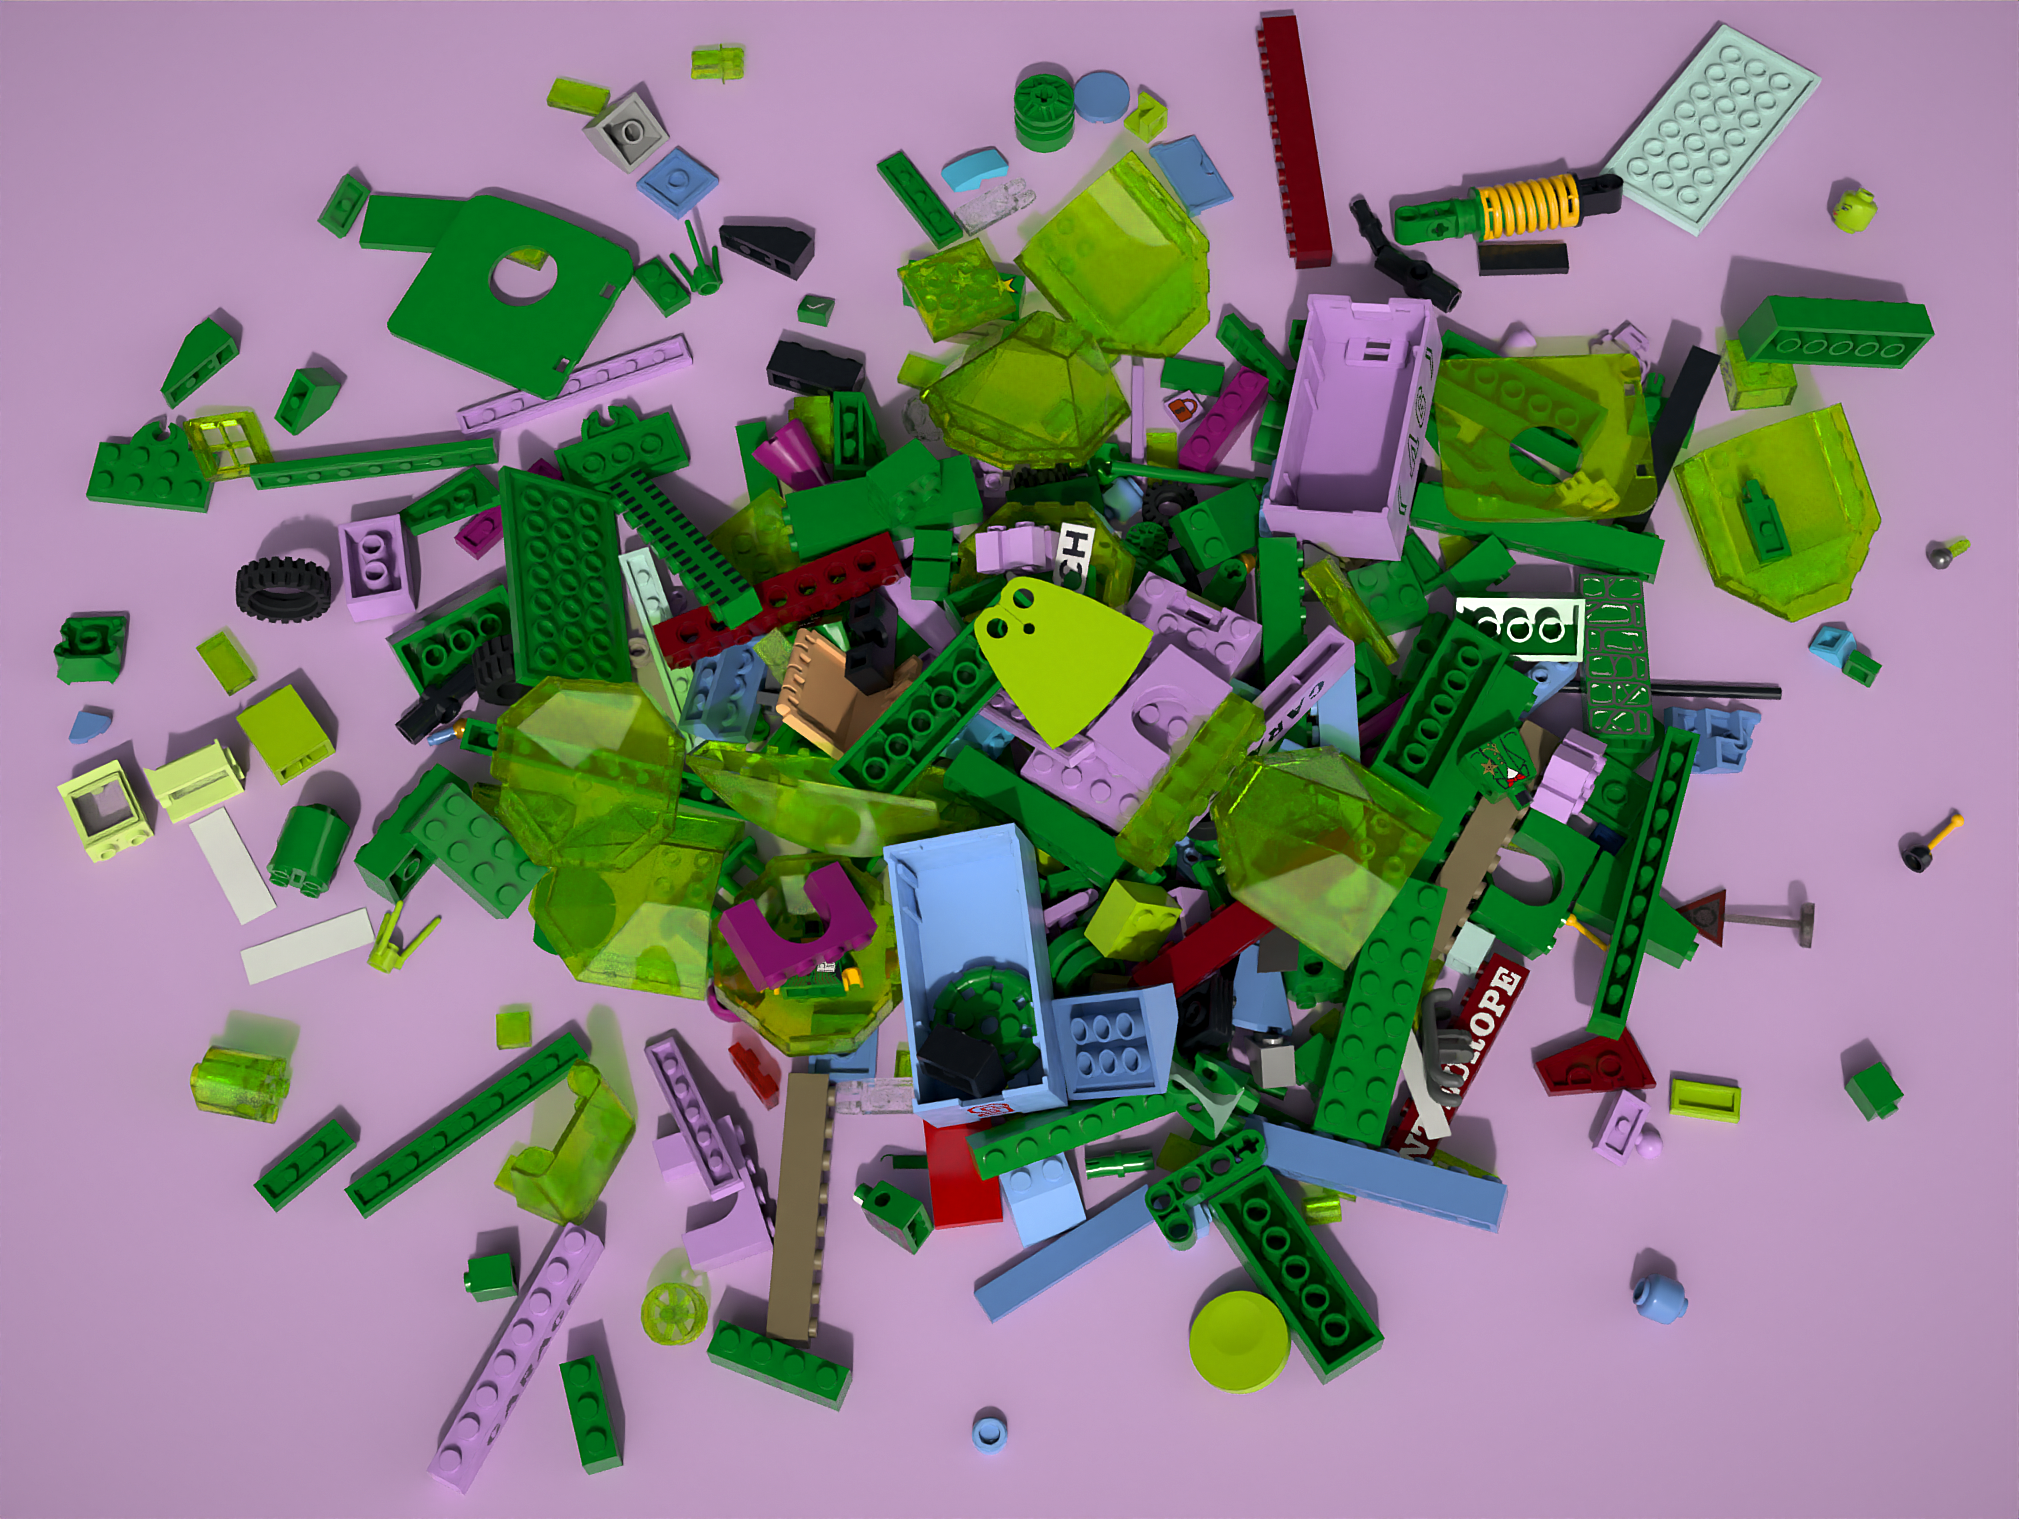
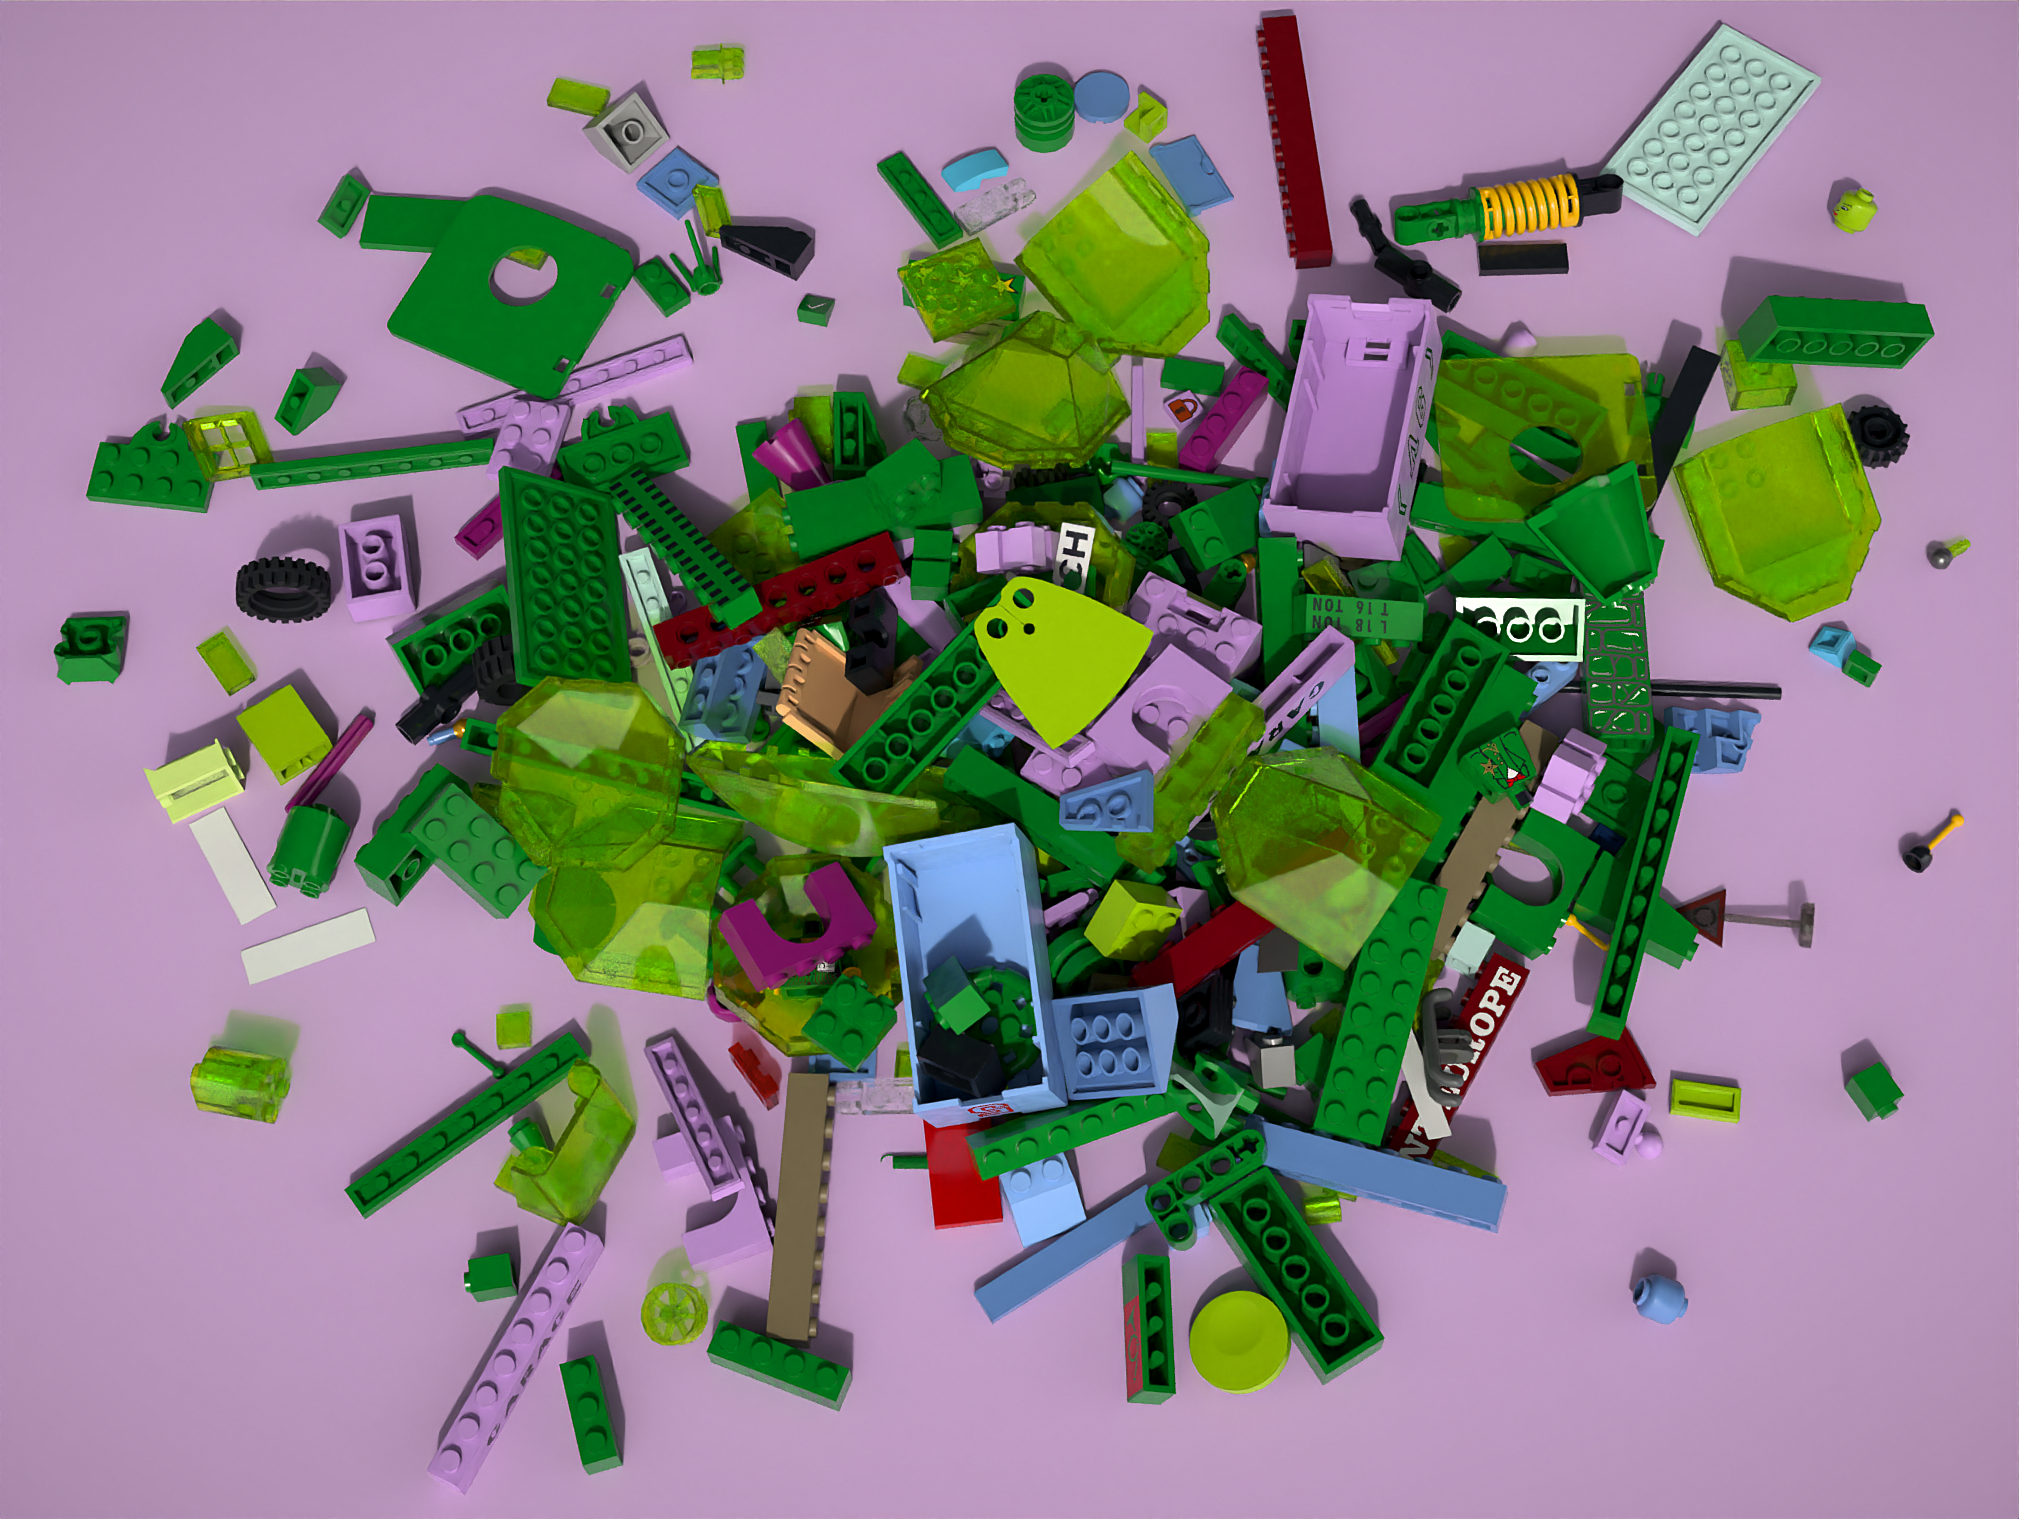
(88, 726): medium blue tile -> none
(105, 811): yellowish green window -> none
(305, 1165): green plate -> none
(331, 763): none -> magenta axle
(384, 954): lime plant -> none
(451, 502): green wing -> none
(459, 1041): none -> green hinge
(527, 1134): none -> green cone
(529, 438): none -> lavender plate
(711, 209): none -> clear neon green tile
(813, 371): black brick -> none
(850, 1021): none -> green plate
(895, 1214): green torso -> none
(954, 996): none -> green brick
(989, 1435): light blue tile -> none
(1114, 805): none -> medium blue wing
(1119, 1164): green pin -> none
(1148, 1329): none -> green brick
(1269, 433): green brick -> none
(1359, 619): none -> green brick
(1538, 576): none -> green plate
(1600, 533): none -> green cone
(1625, 342): lavender piece -> none
(1763, 524): green hinge -> none
(1888, 429): none -> black gear

